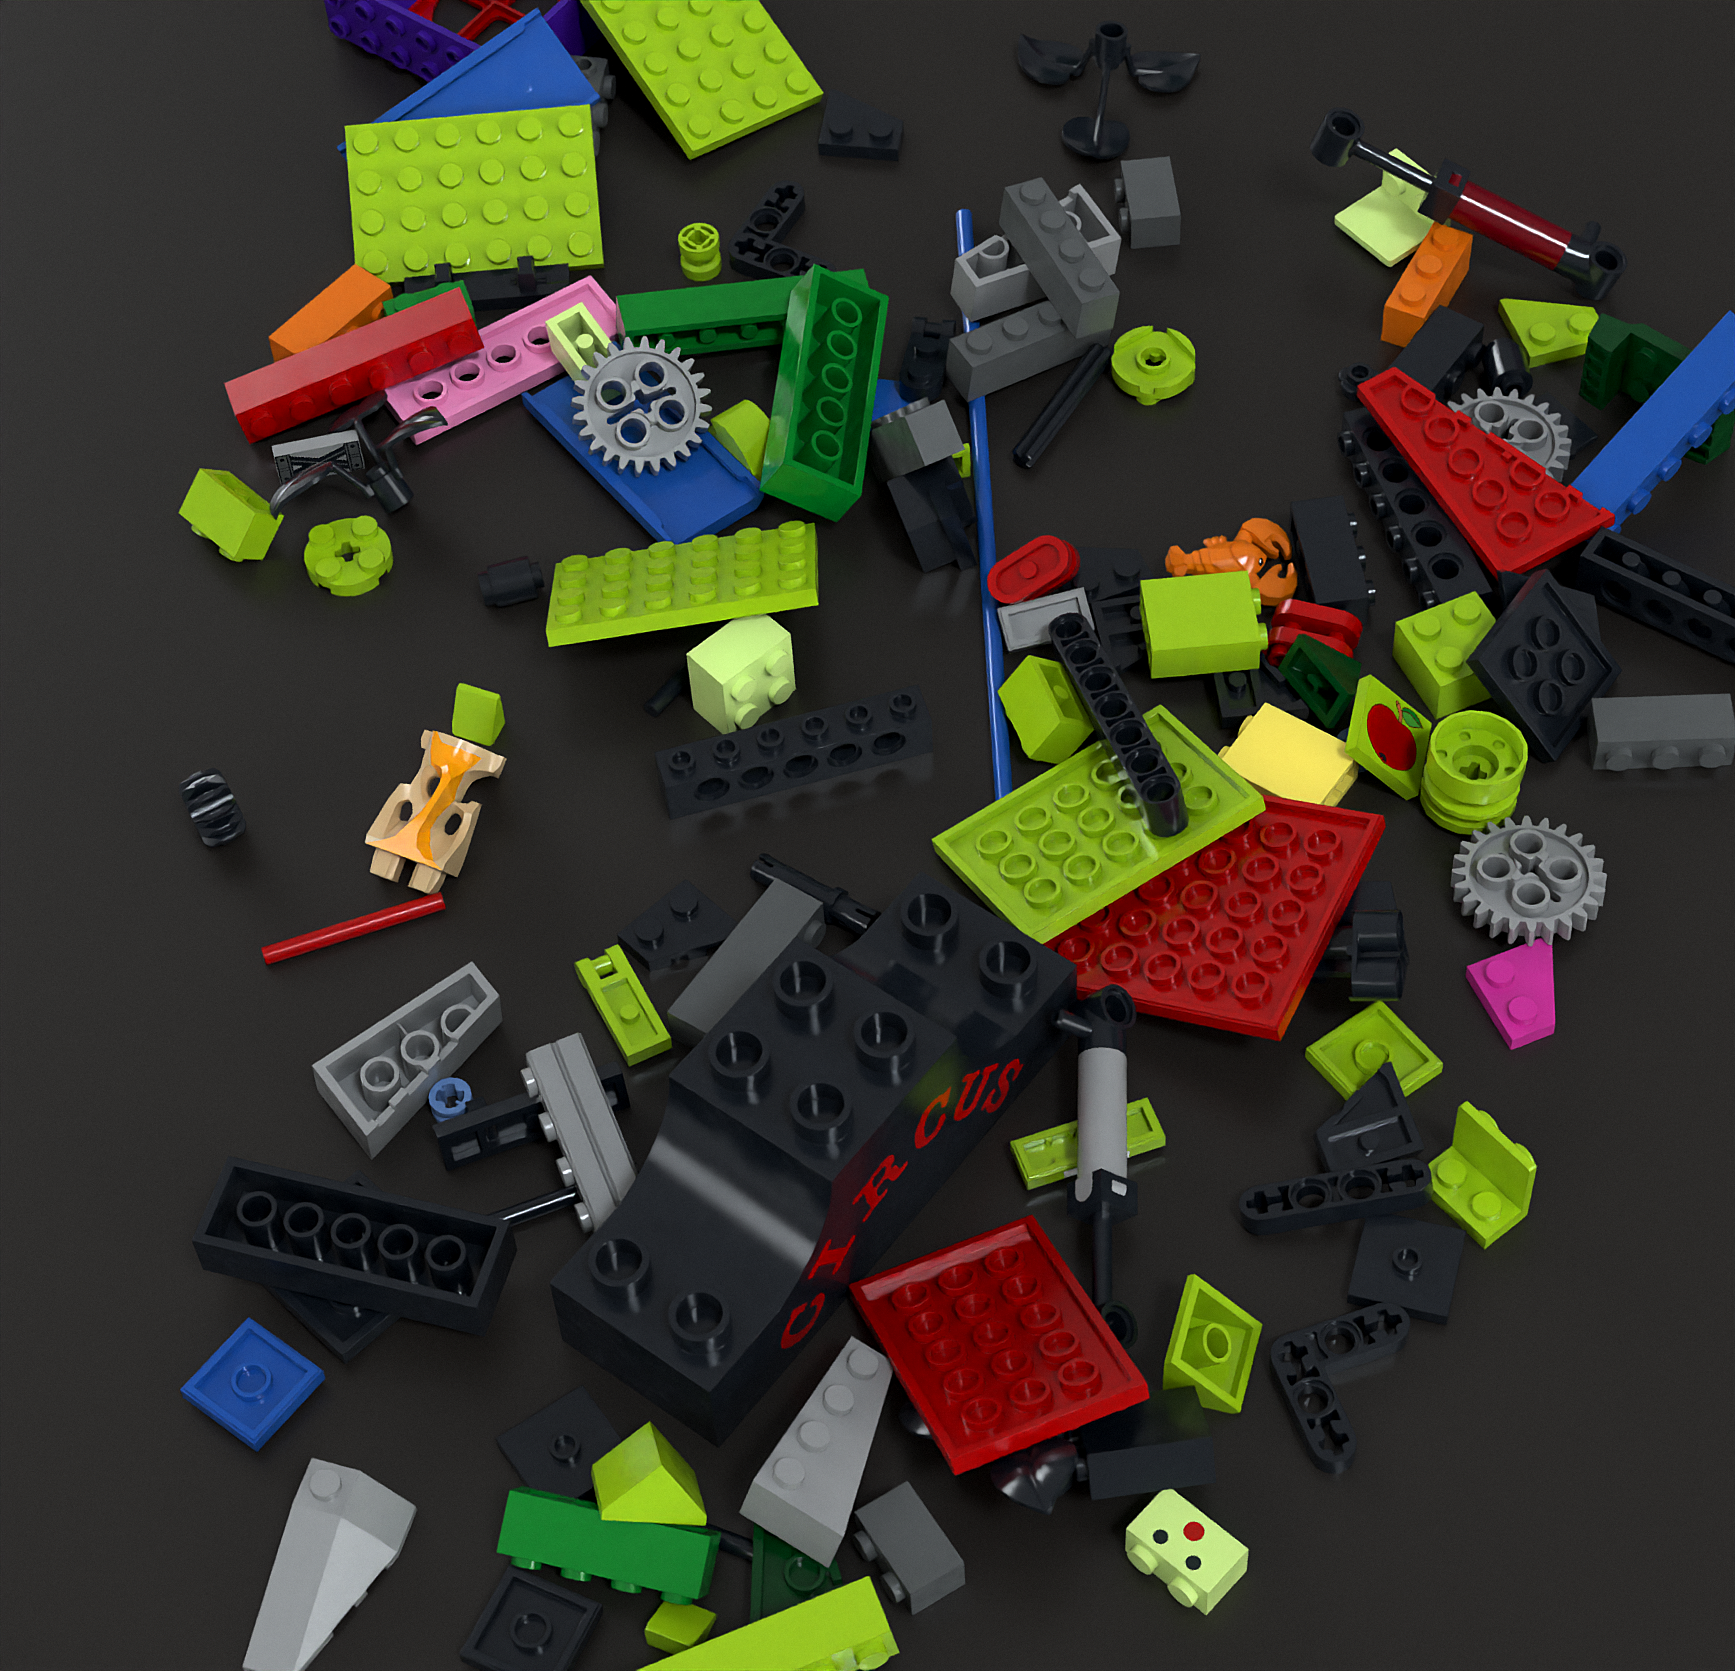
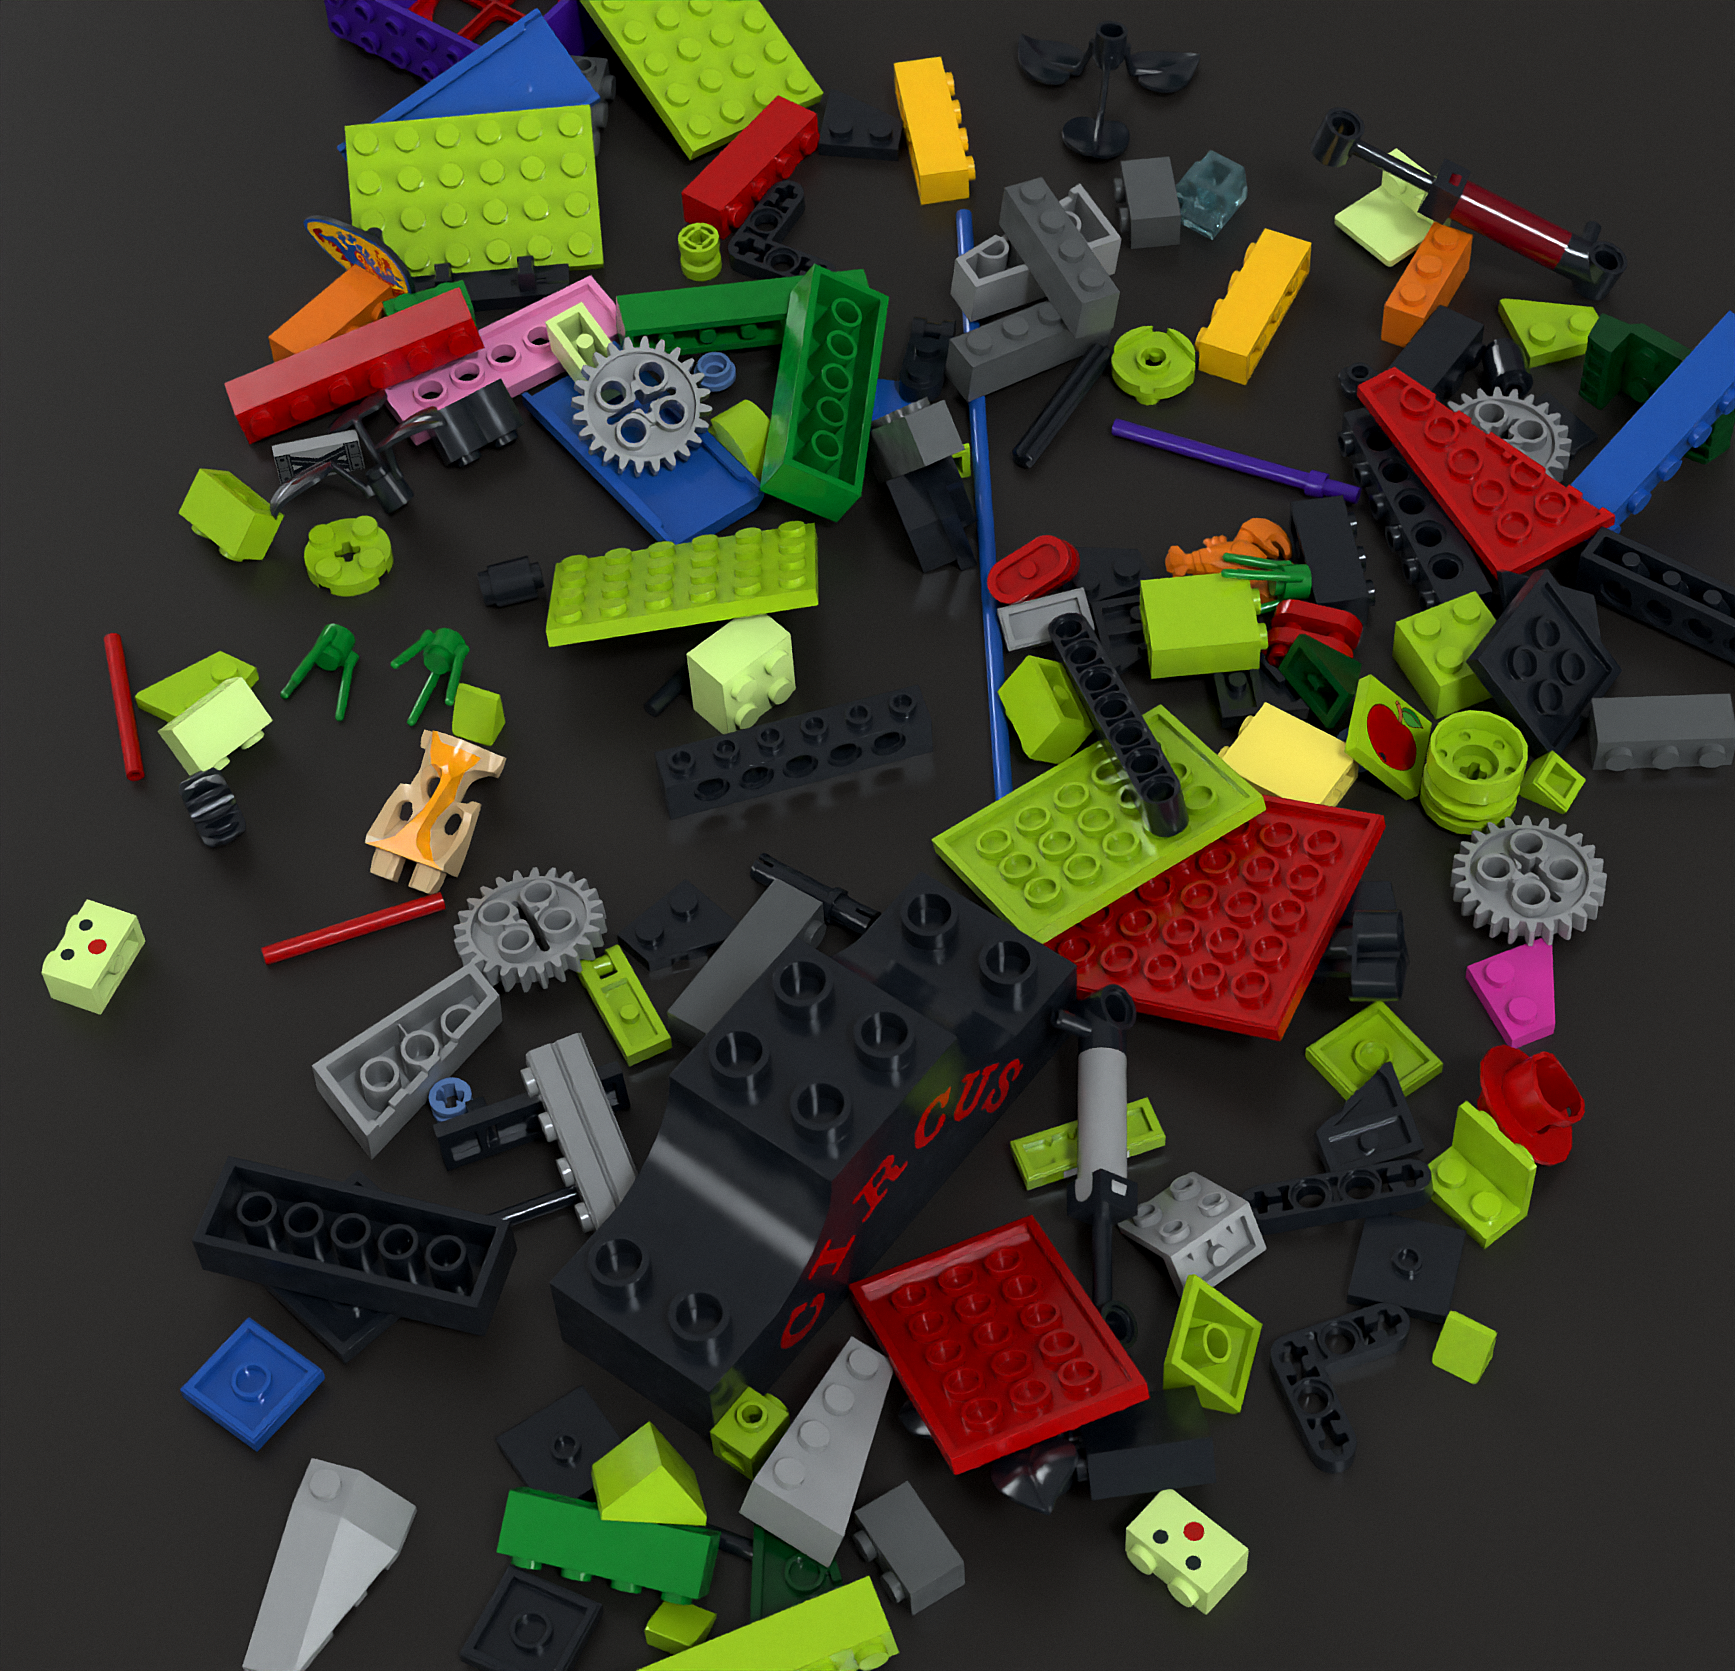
(93, 956): none -> yellowish green brick
(124, 707): none -> red piece
(183, 689): none -> lime wing
(216, 726): none -> yellowish green brick
(329, 652): none -> green plant
(364, 248): none -> shield
(442, 653): none -> green plant
(476, 421): none -> black brick
(557, 910): none -> light grey gear
(718, 371): none -> medium blue plate
(750, 1431): none -> lime brick
(751, 165): none -> red brick
(933, 131): none -> yellow brick
(1197, 1230): none -> light grey bracket
(1211, 193): none -> clear light blue brick
(1253, 306): none -> yellow brick
(1283, 579): none -> green plant
(1314, 483): none -> dark purple bar
(1464, 1347): none -> lime slope
(1531, 1101): none -> red helmet
(1551, 783): none -> lime slope

